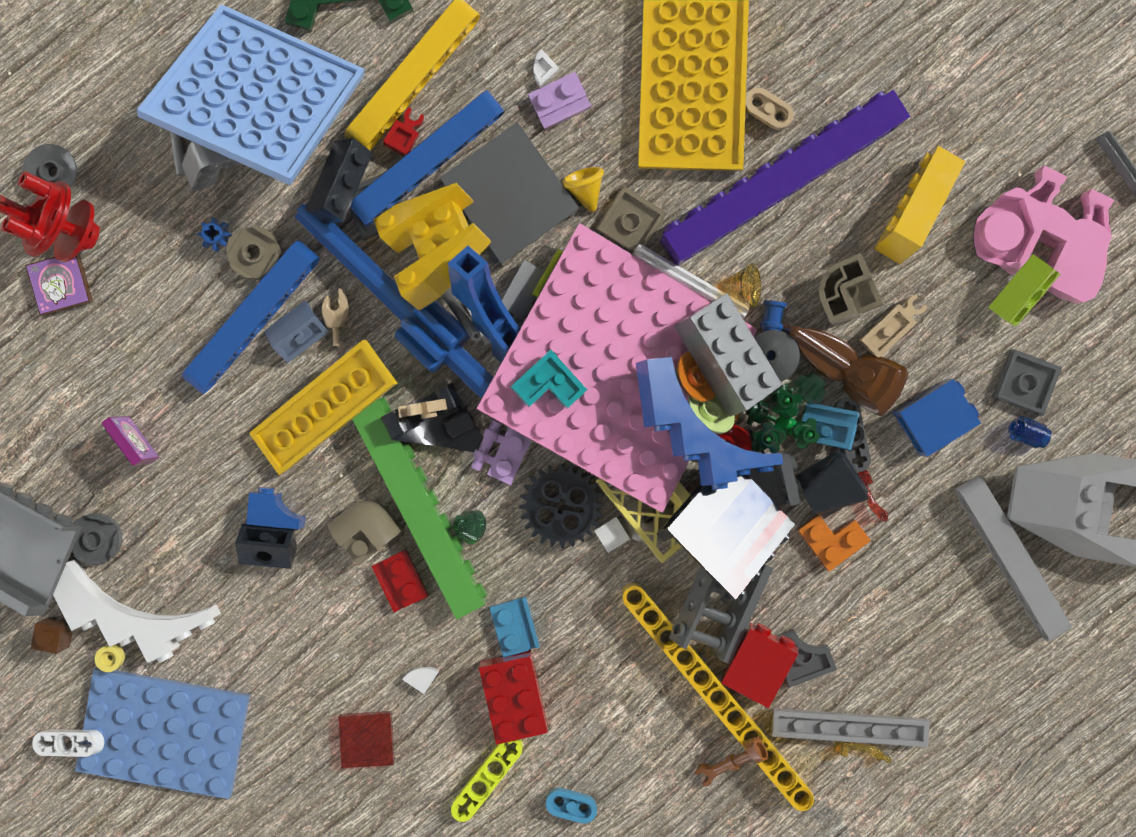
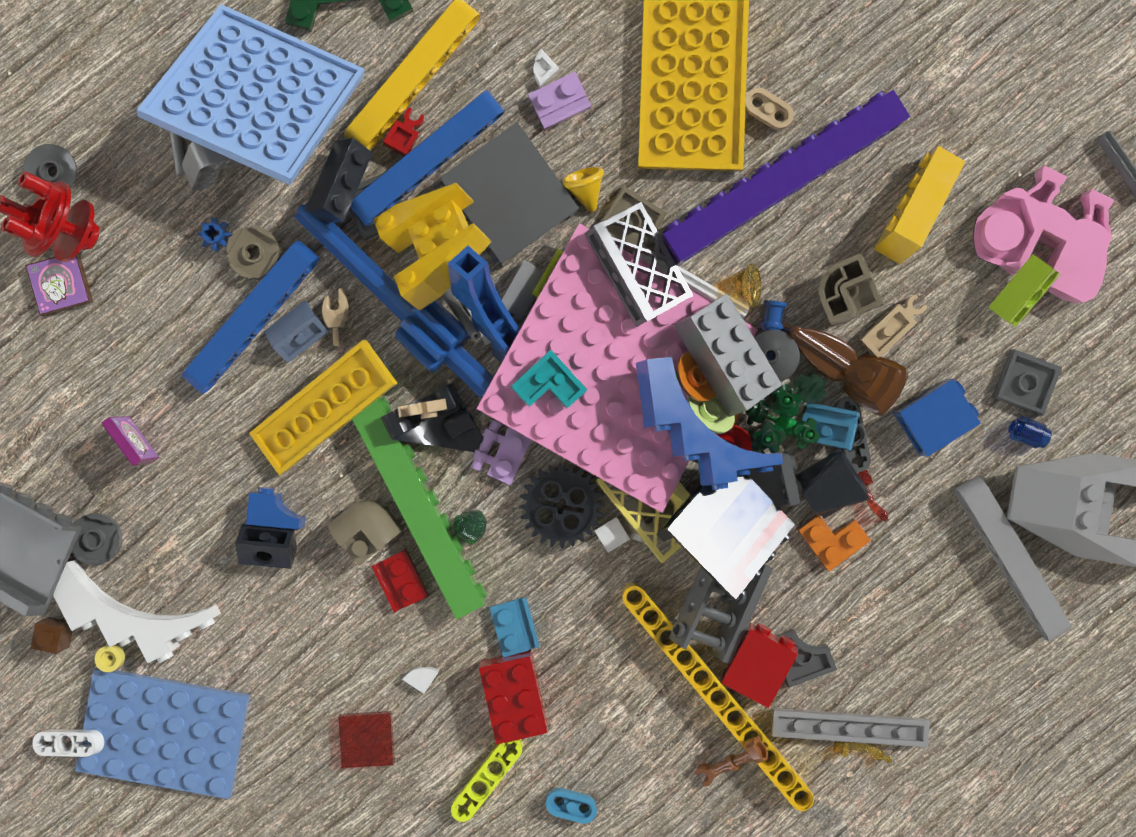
(618, 269): none -> fence

